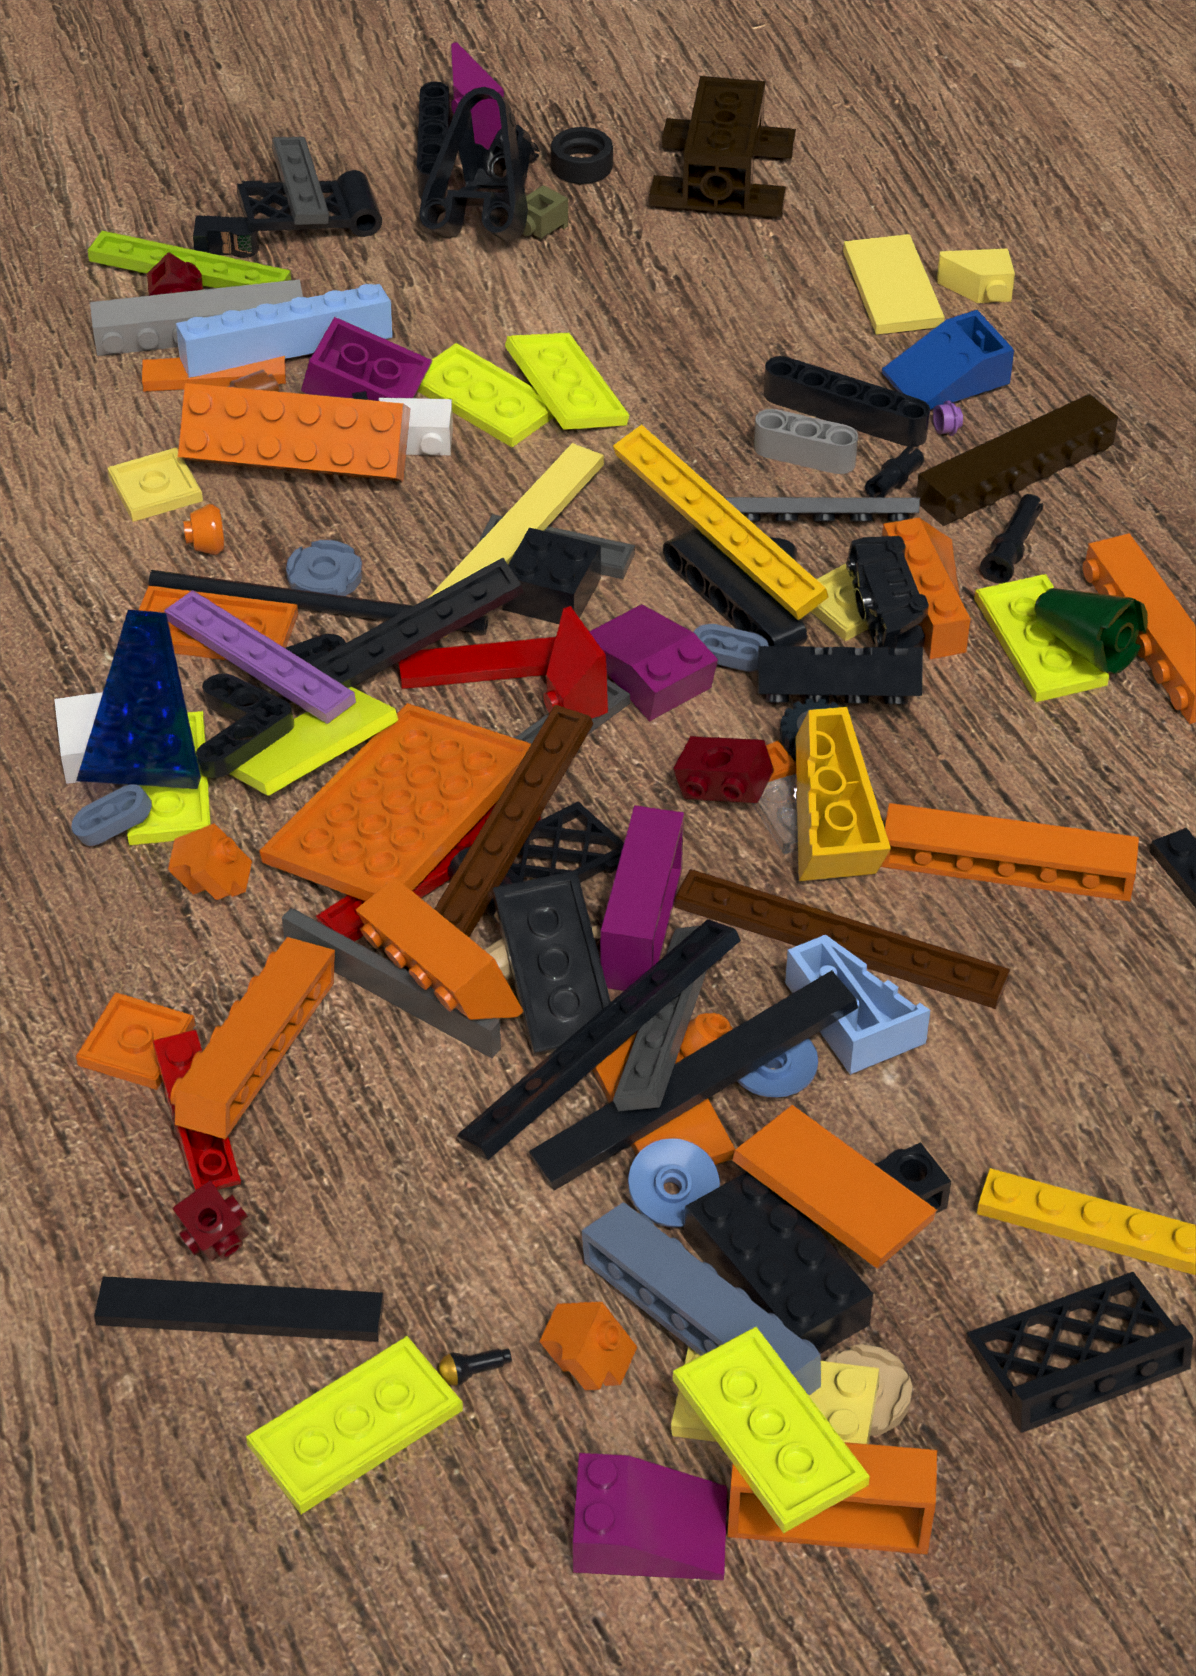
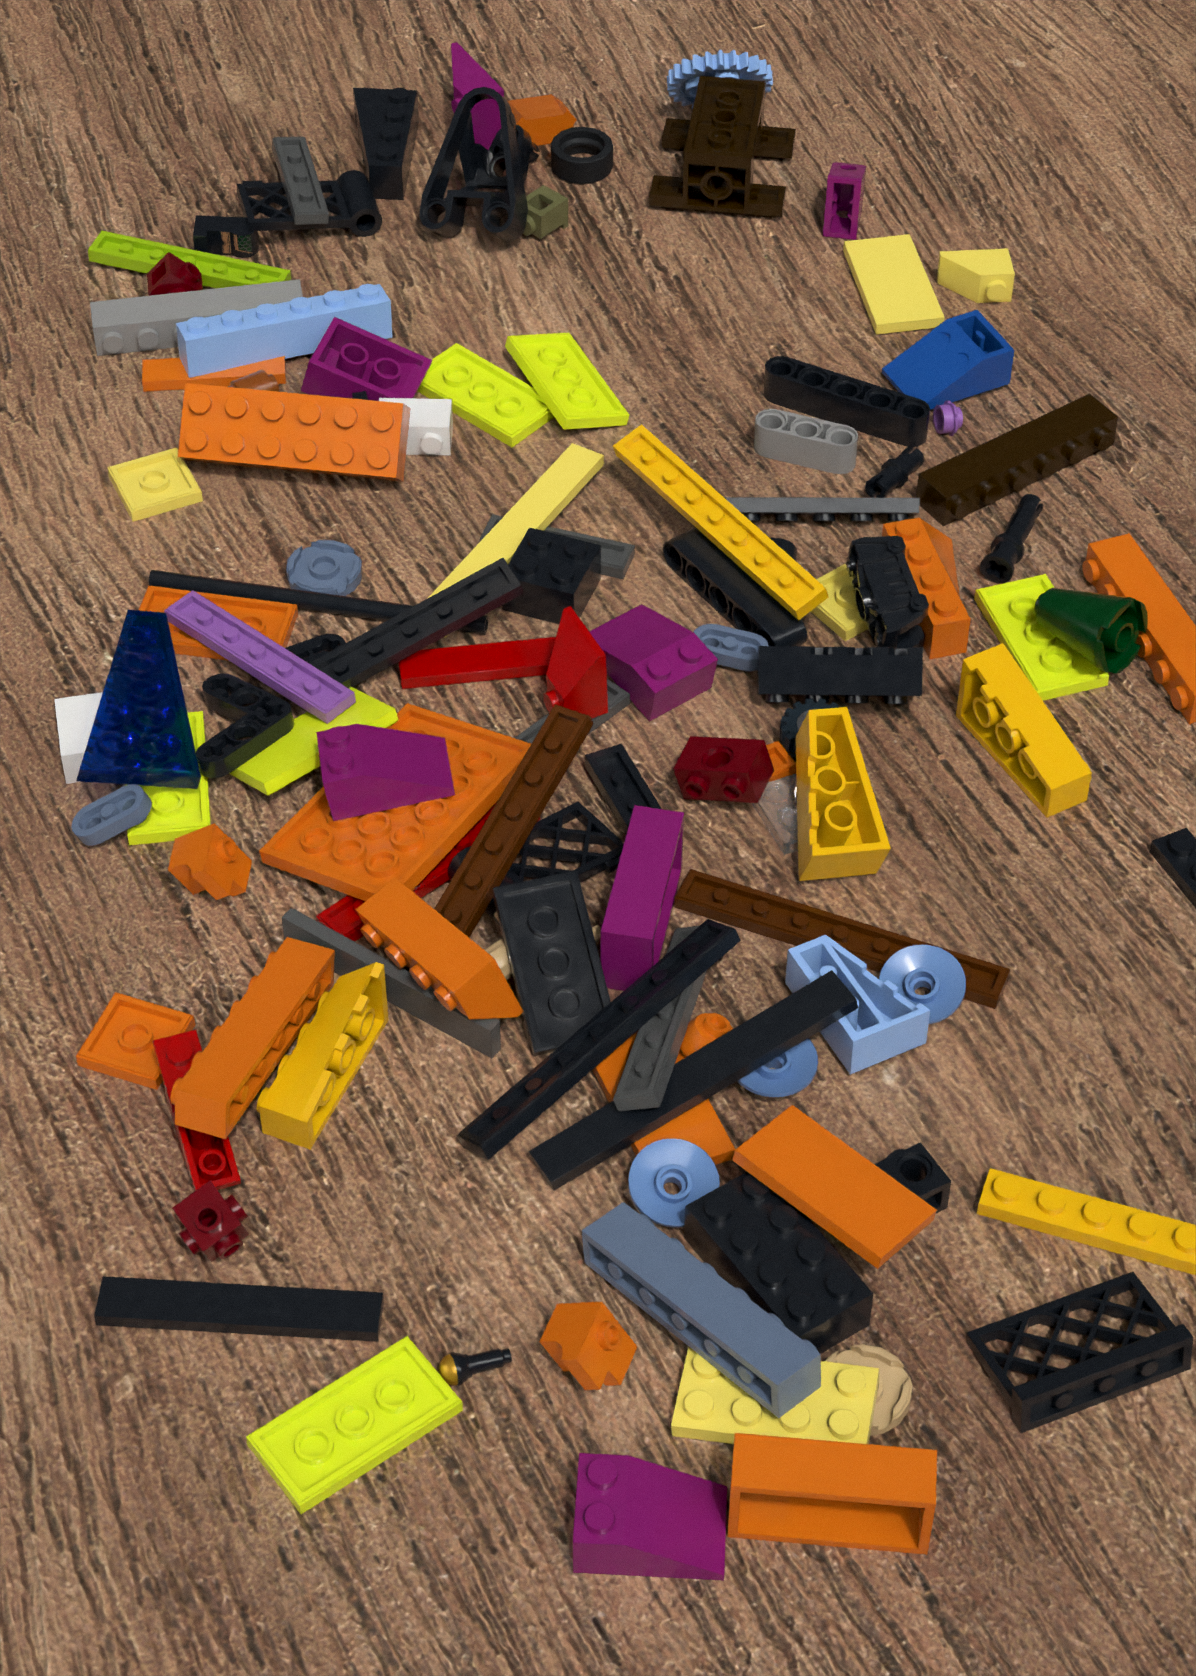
(205, 530): orange cone -> none
(325, 1057): none -> yellow wedge
(381, 769): none -> magenta slope
(387, 135): none -> black wedge
(432, 129): black beam -> none
(542, 117): none -> orange slope
(619, 782): none -> black plate
(684, 77): none -> light blue gear
(770, 1429): neon yellow tile -> none
(844, 193): none -> magenta torso
(928, 968): none -> medium blue dish
(1011, 852): orange brick -> none
(1020, 731): none -> yellow wedge

